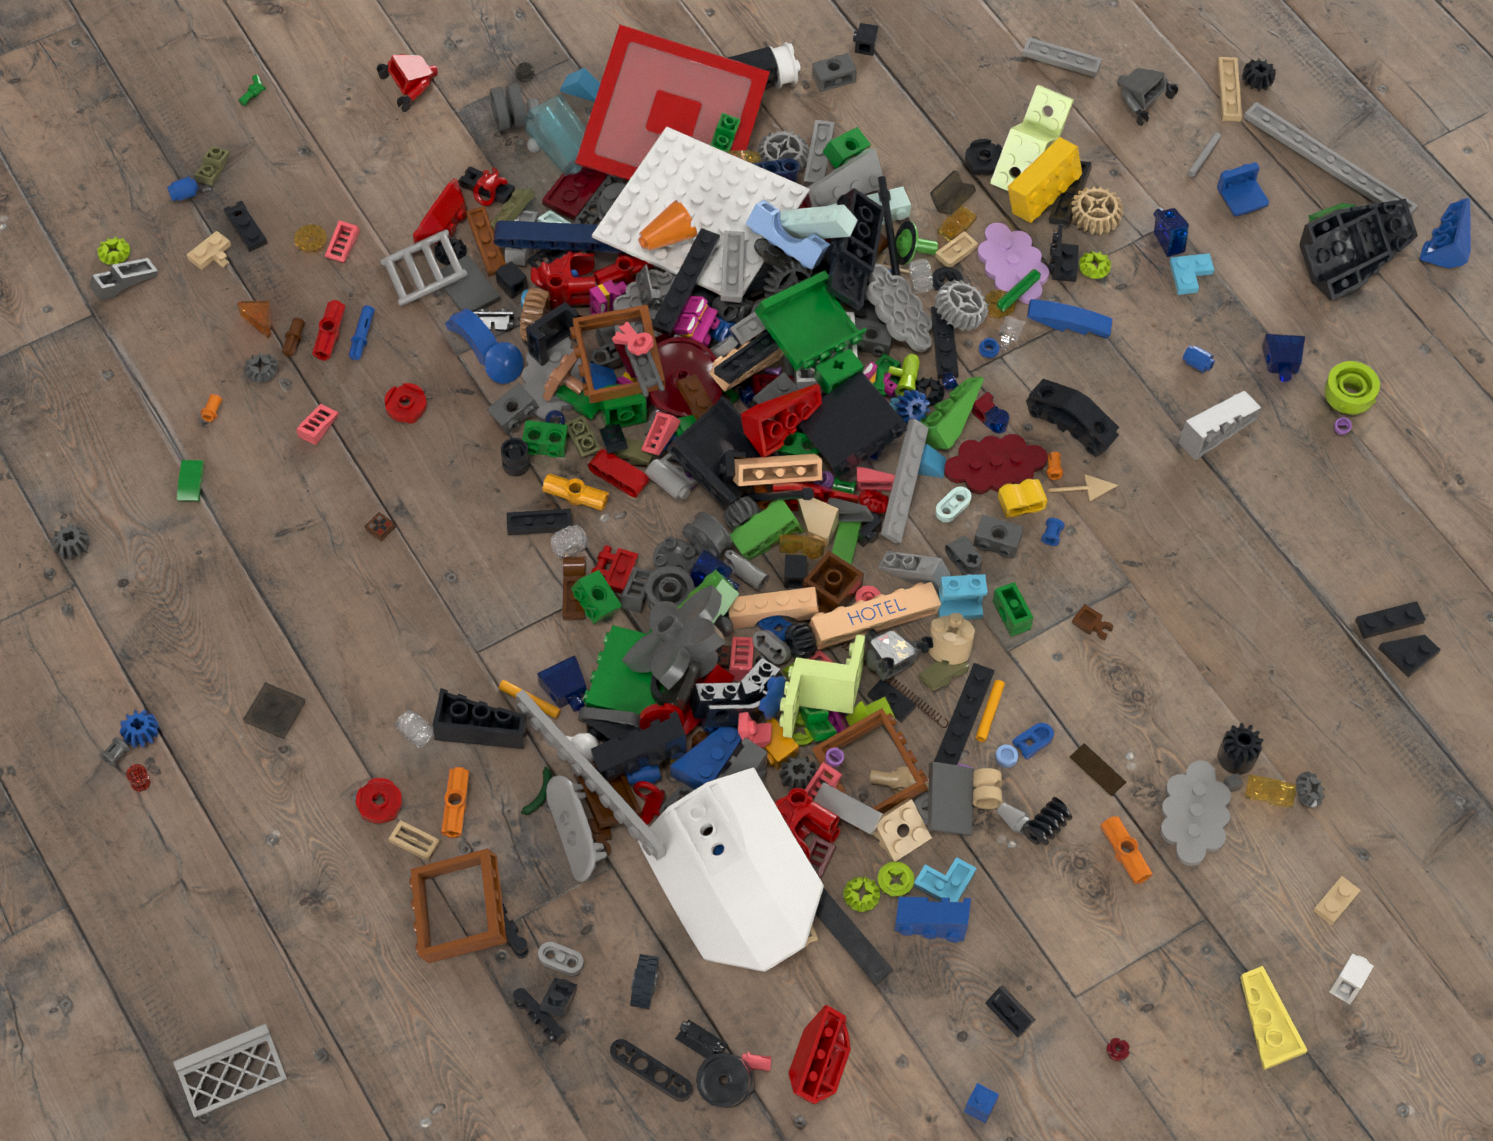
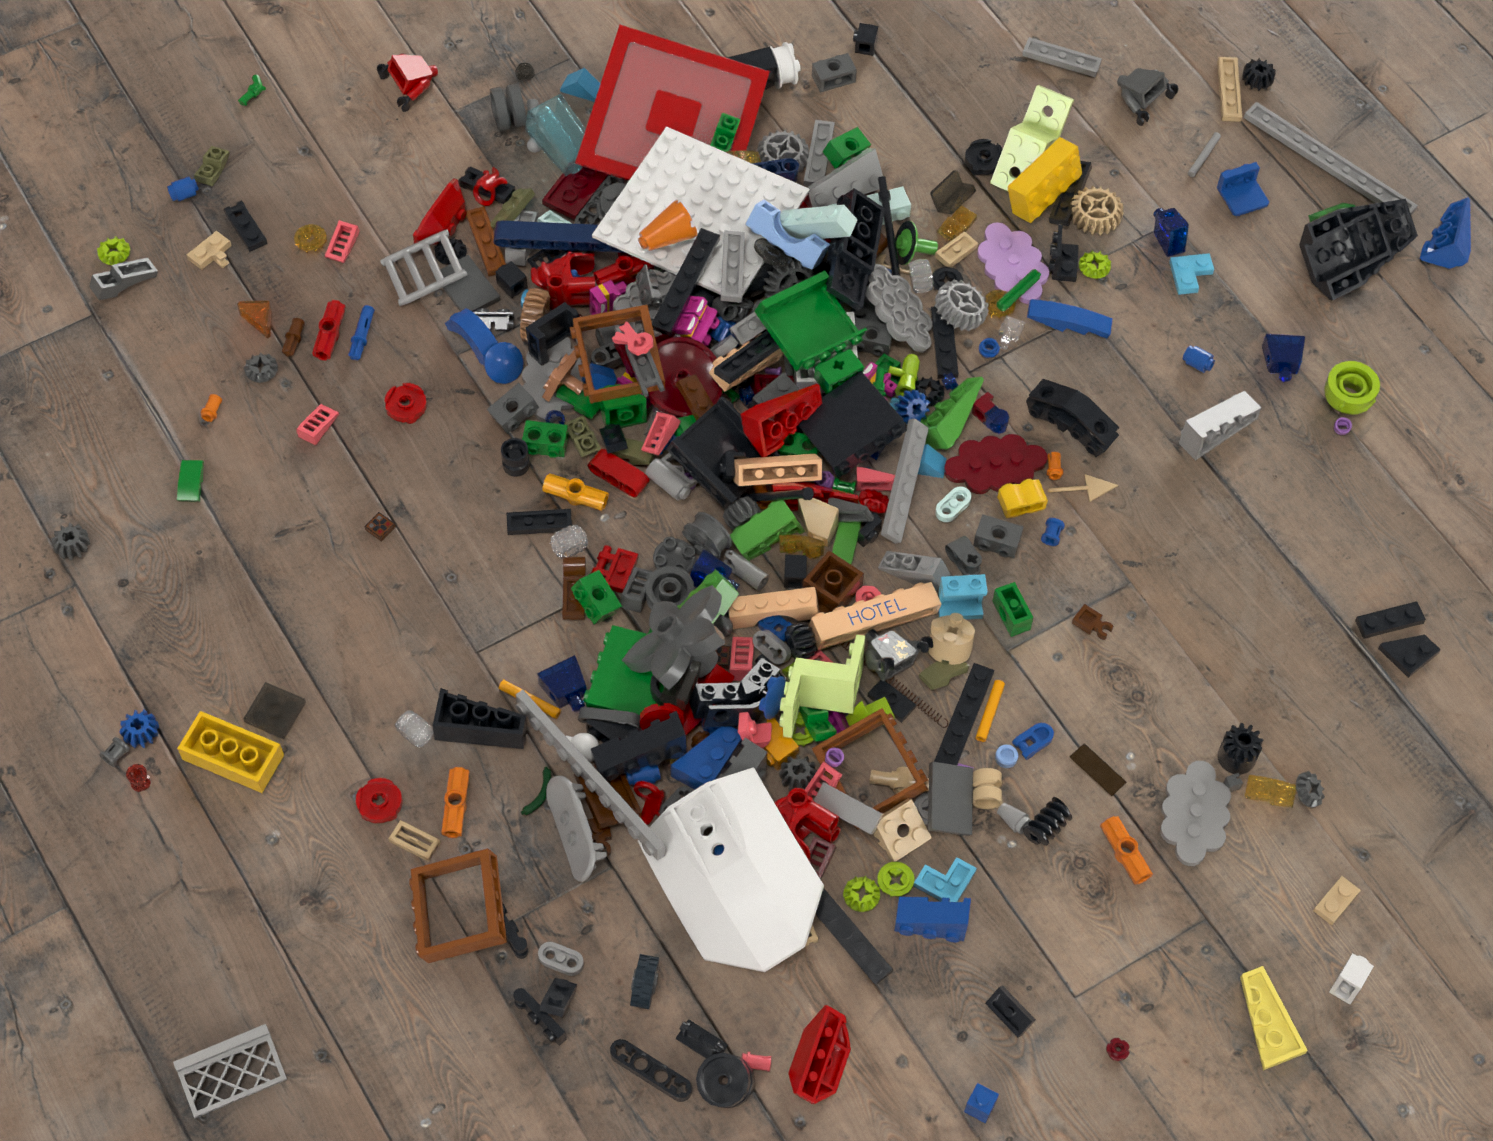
(230, 751): none -> yellow brick

